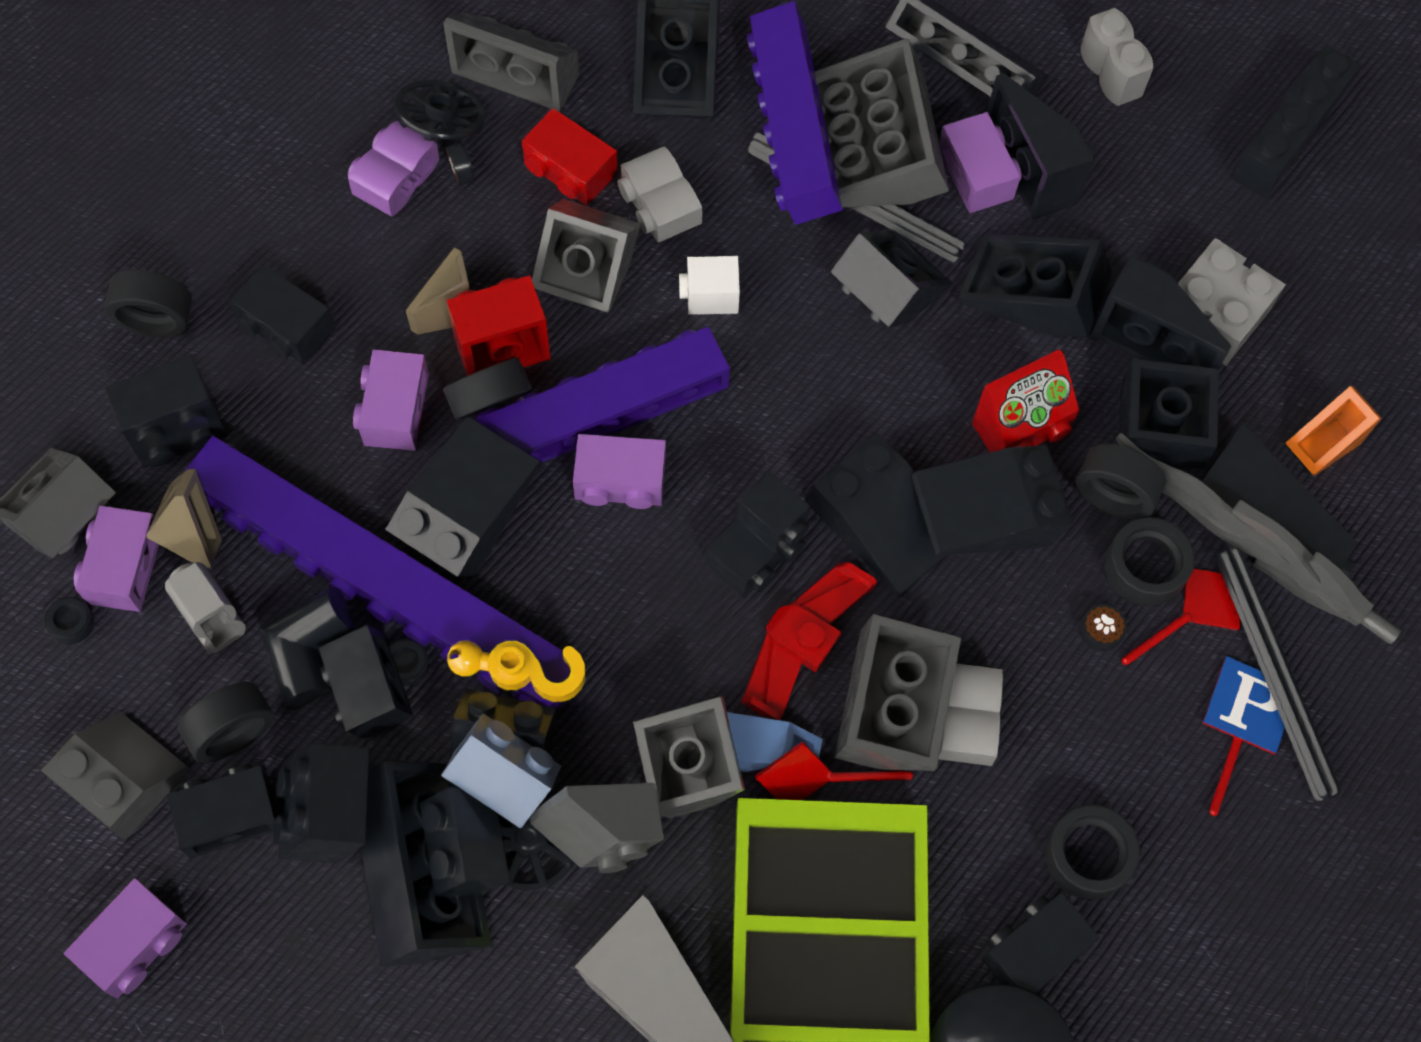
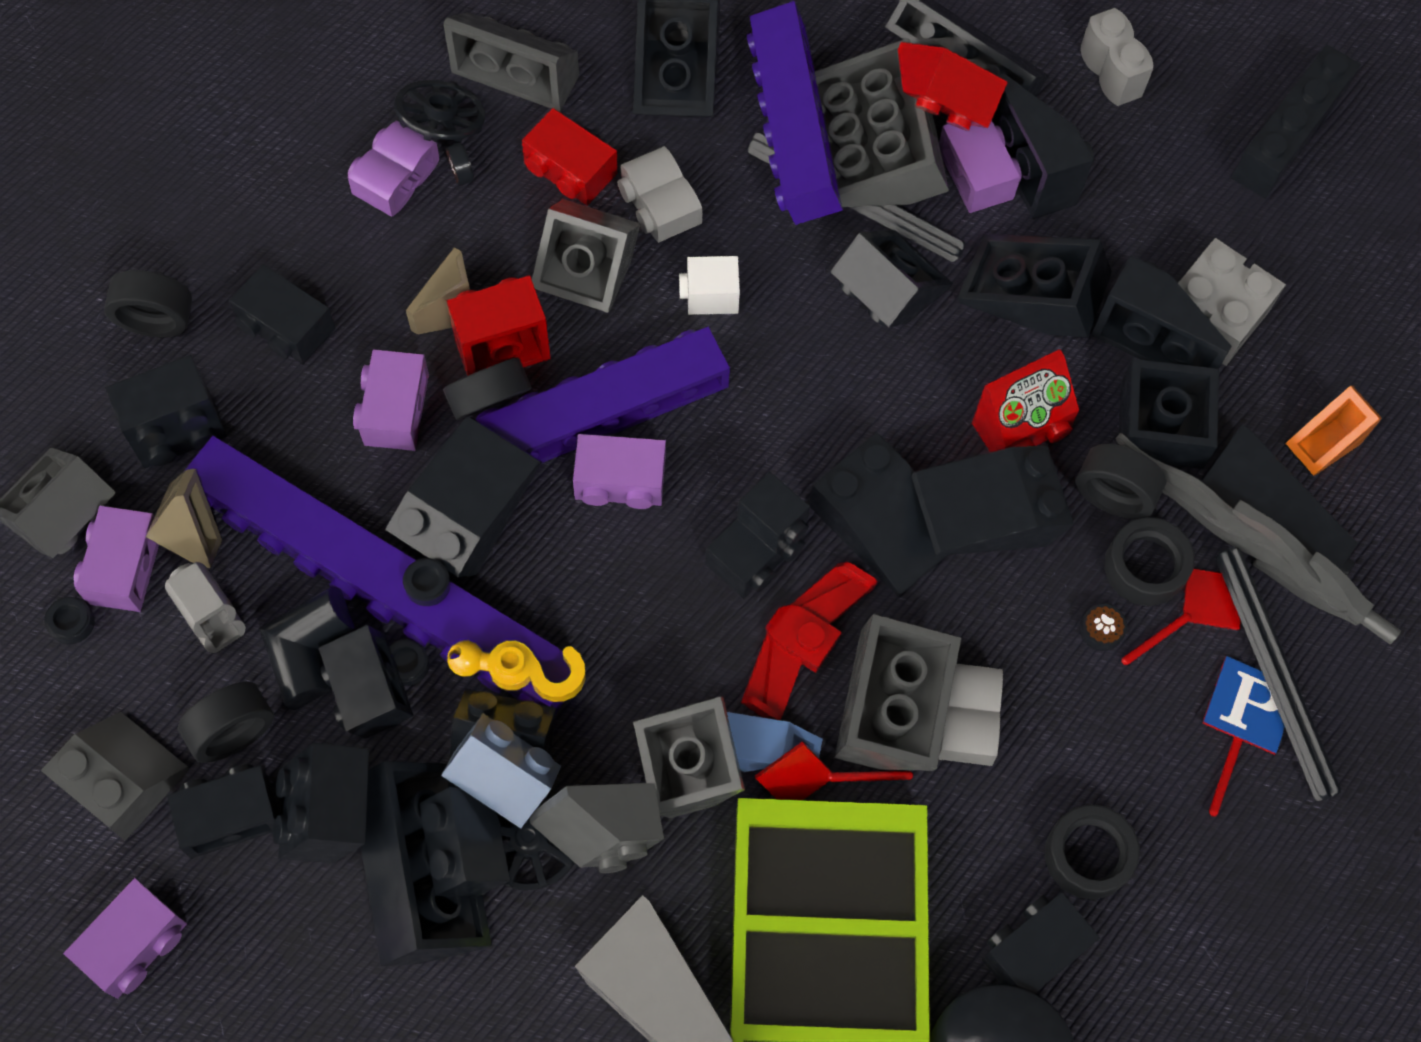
(426, 582): none -> black tile
(949, 85): none -> red slope

